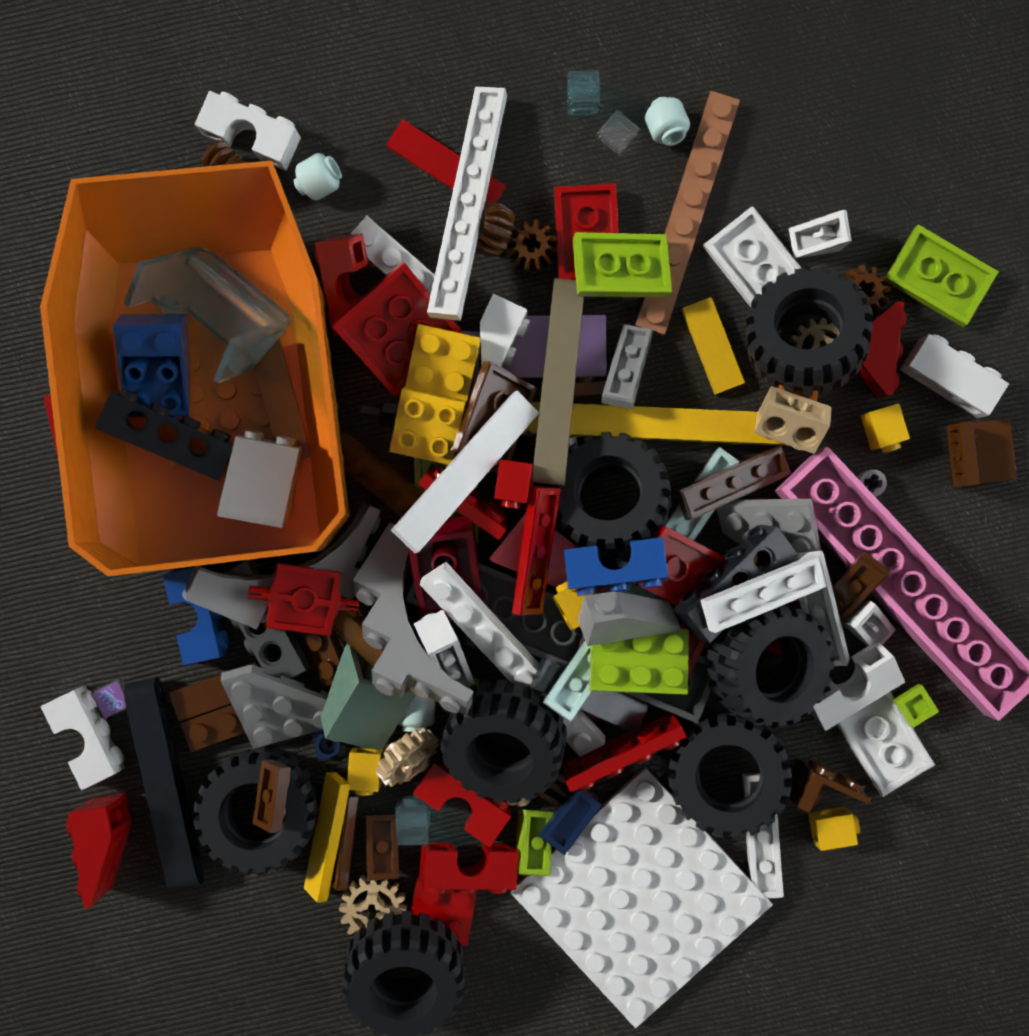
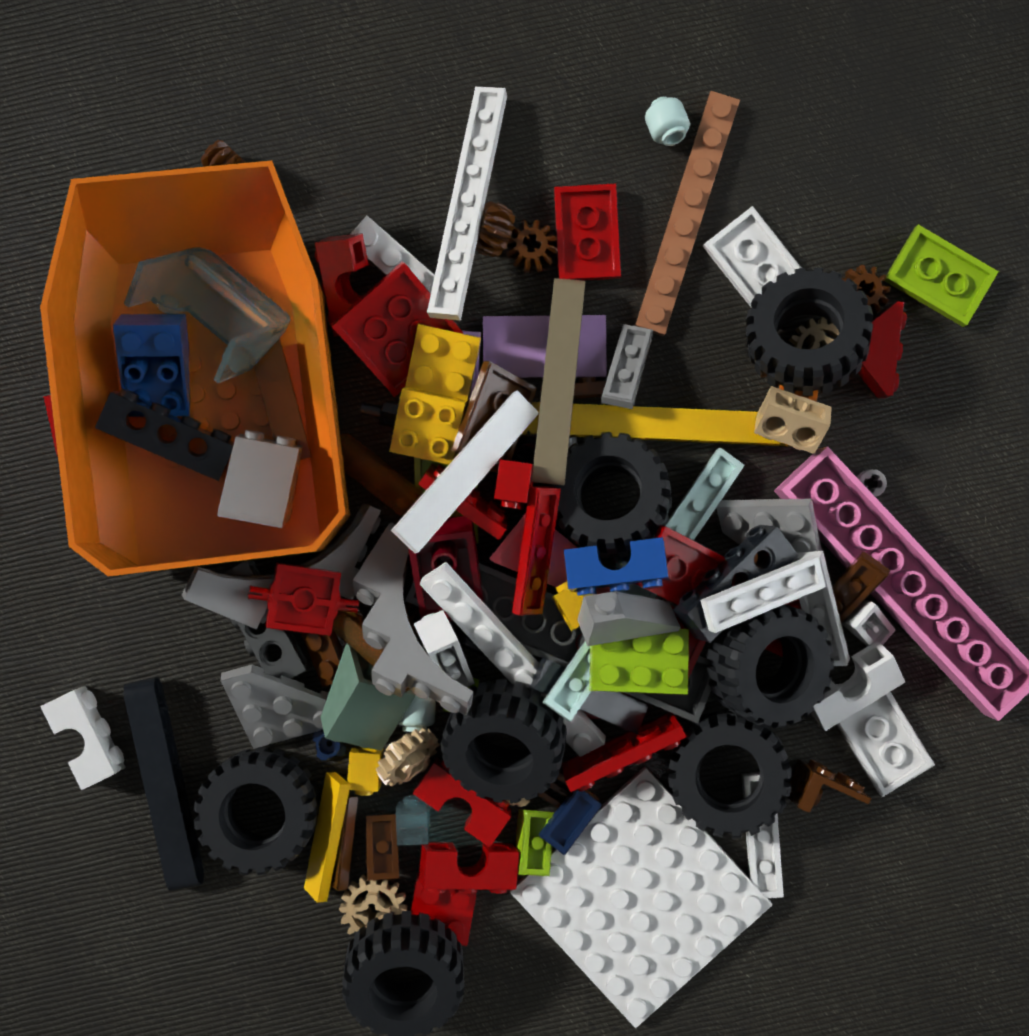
(99, 839): red slope -> none
(110, 698): medium lavender tile -> none
(200, 697): reddish brown tile -> none
(206, 639): blue arch -> none
(212, 727): reddish brown plate -> none
(224, 118): white arch -> none
(271, 796): reddish brown plate -> none
(317, 176): light aqua head -> none
(433, 158): red tile -> none
(499, 330): white slope -> none
(583, 92): clear light blue brick -> none
(618, 132): clear tile -> none
(621, 265): lime plate -> none
(713, 345): yellow tile -> none
(732, 482): tile -> none
(821, 235): white slope -> none
(834, 828): yellow brick -> none
(885, 428): yellow brick -> none
(915, 705): lime tile -> none
(954, 375): white brick -> none
(981, 452): reddish brown bracket -> none

